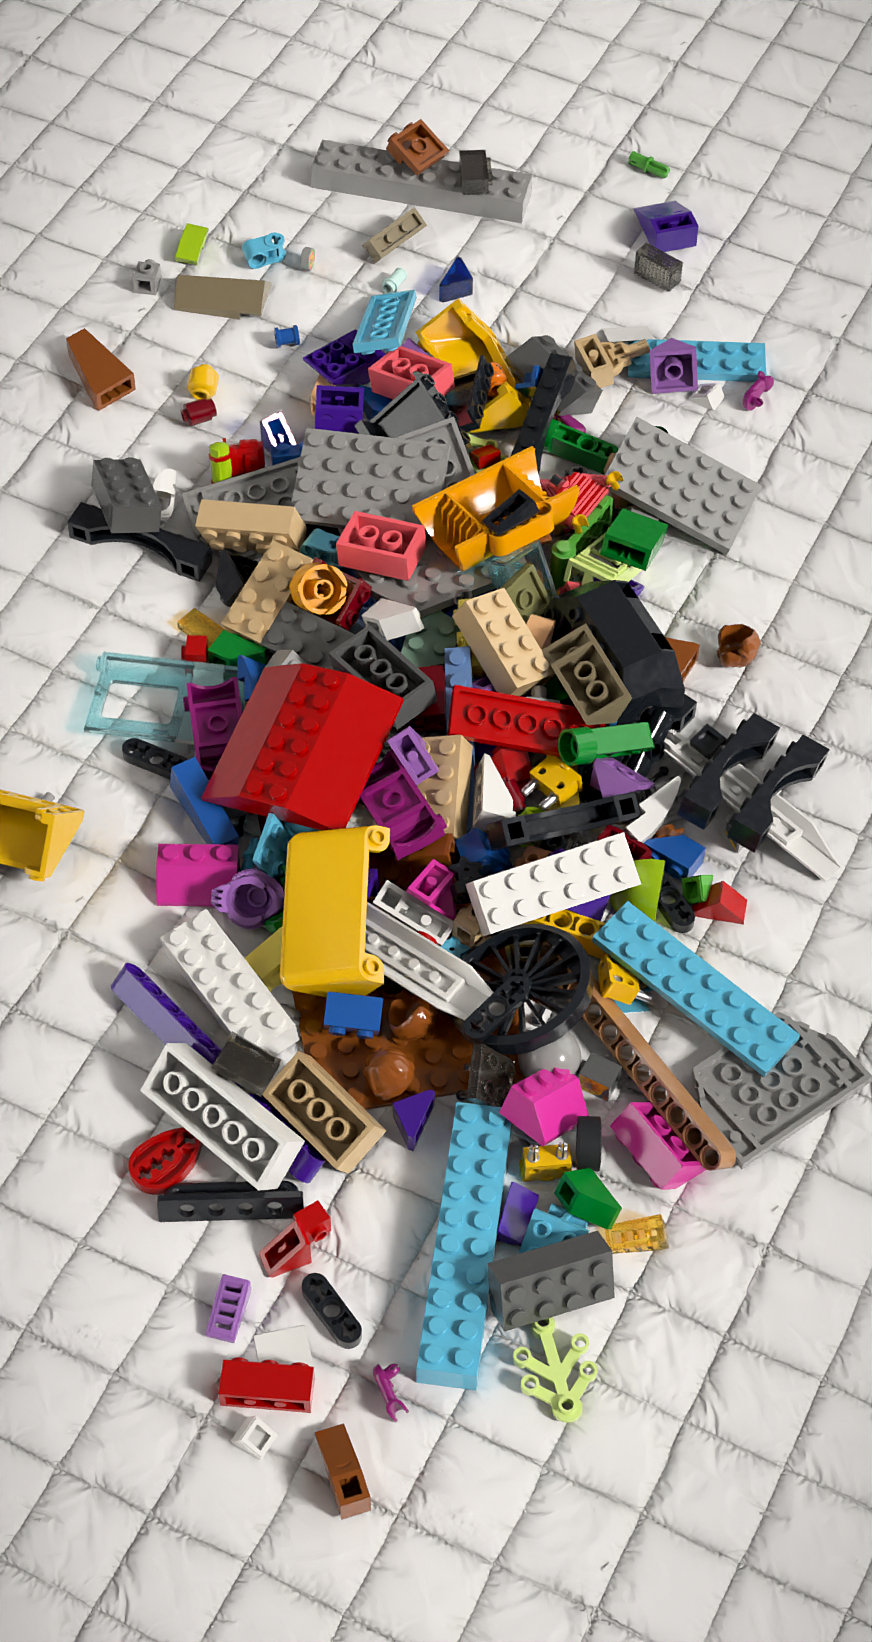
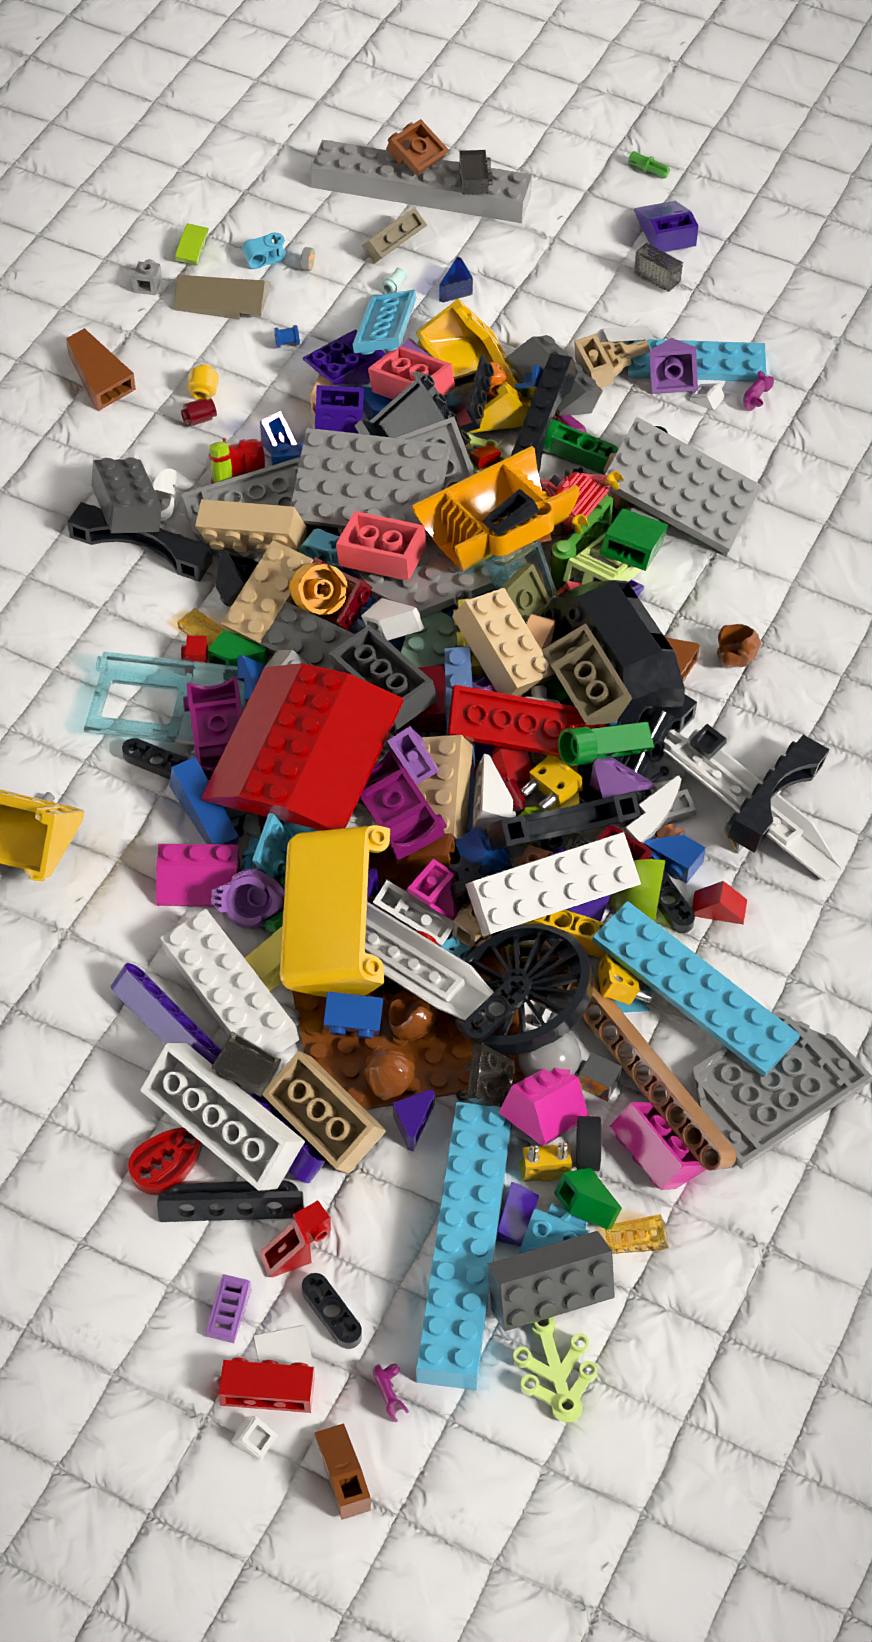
(696, 888): bright green slope -> none
(751, 742): black arch -> none

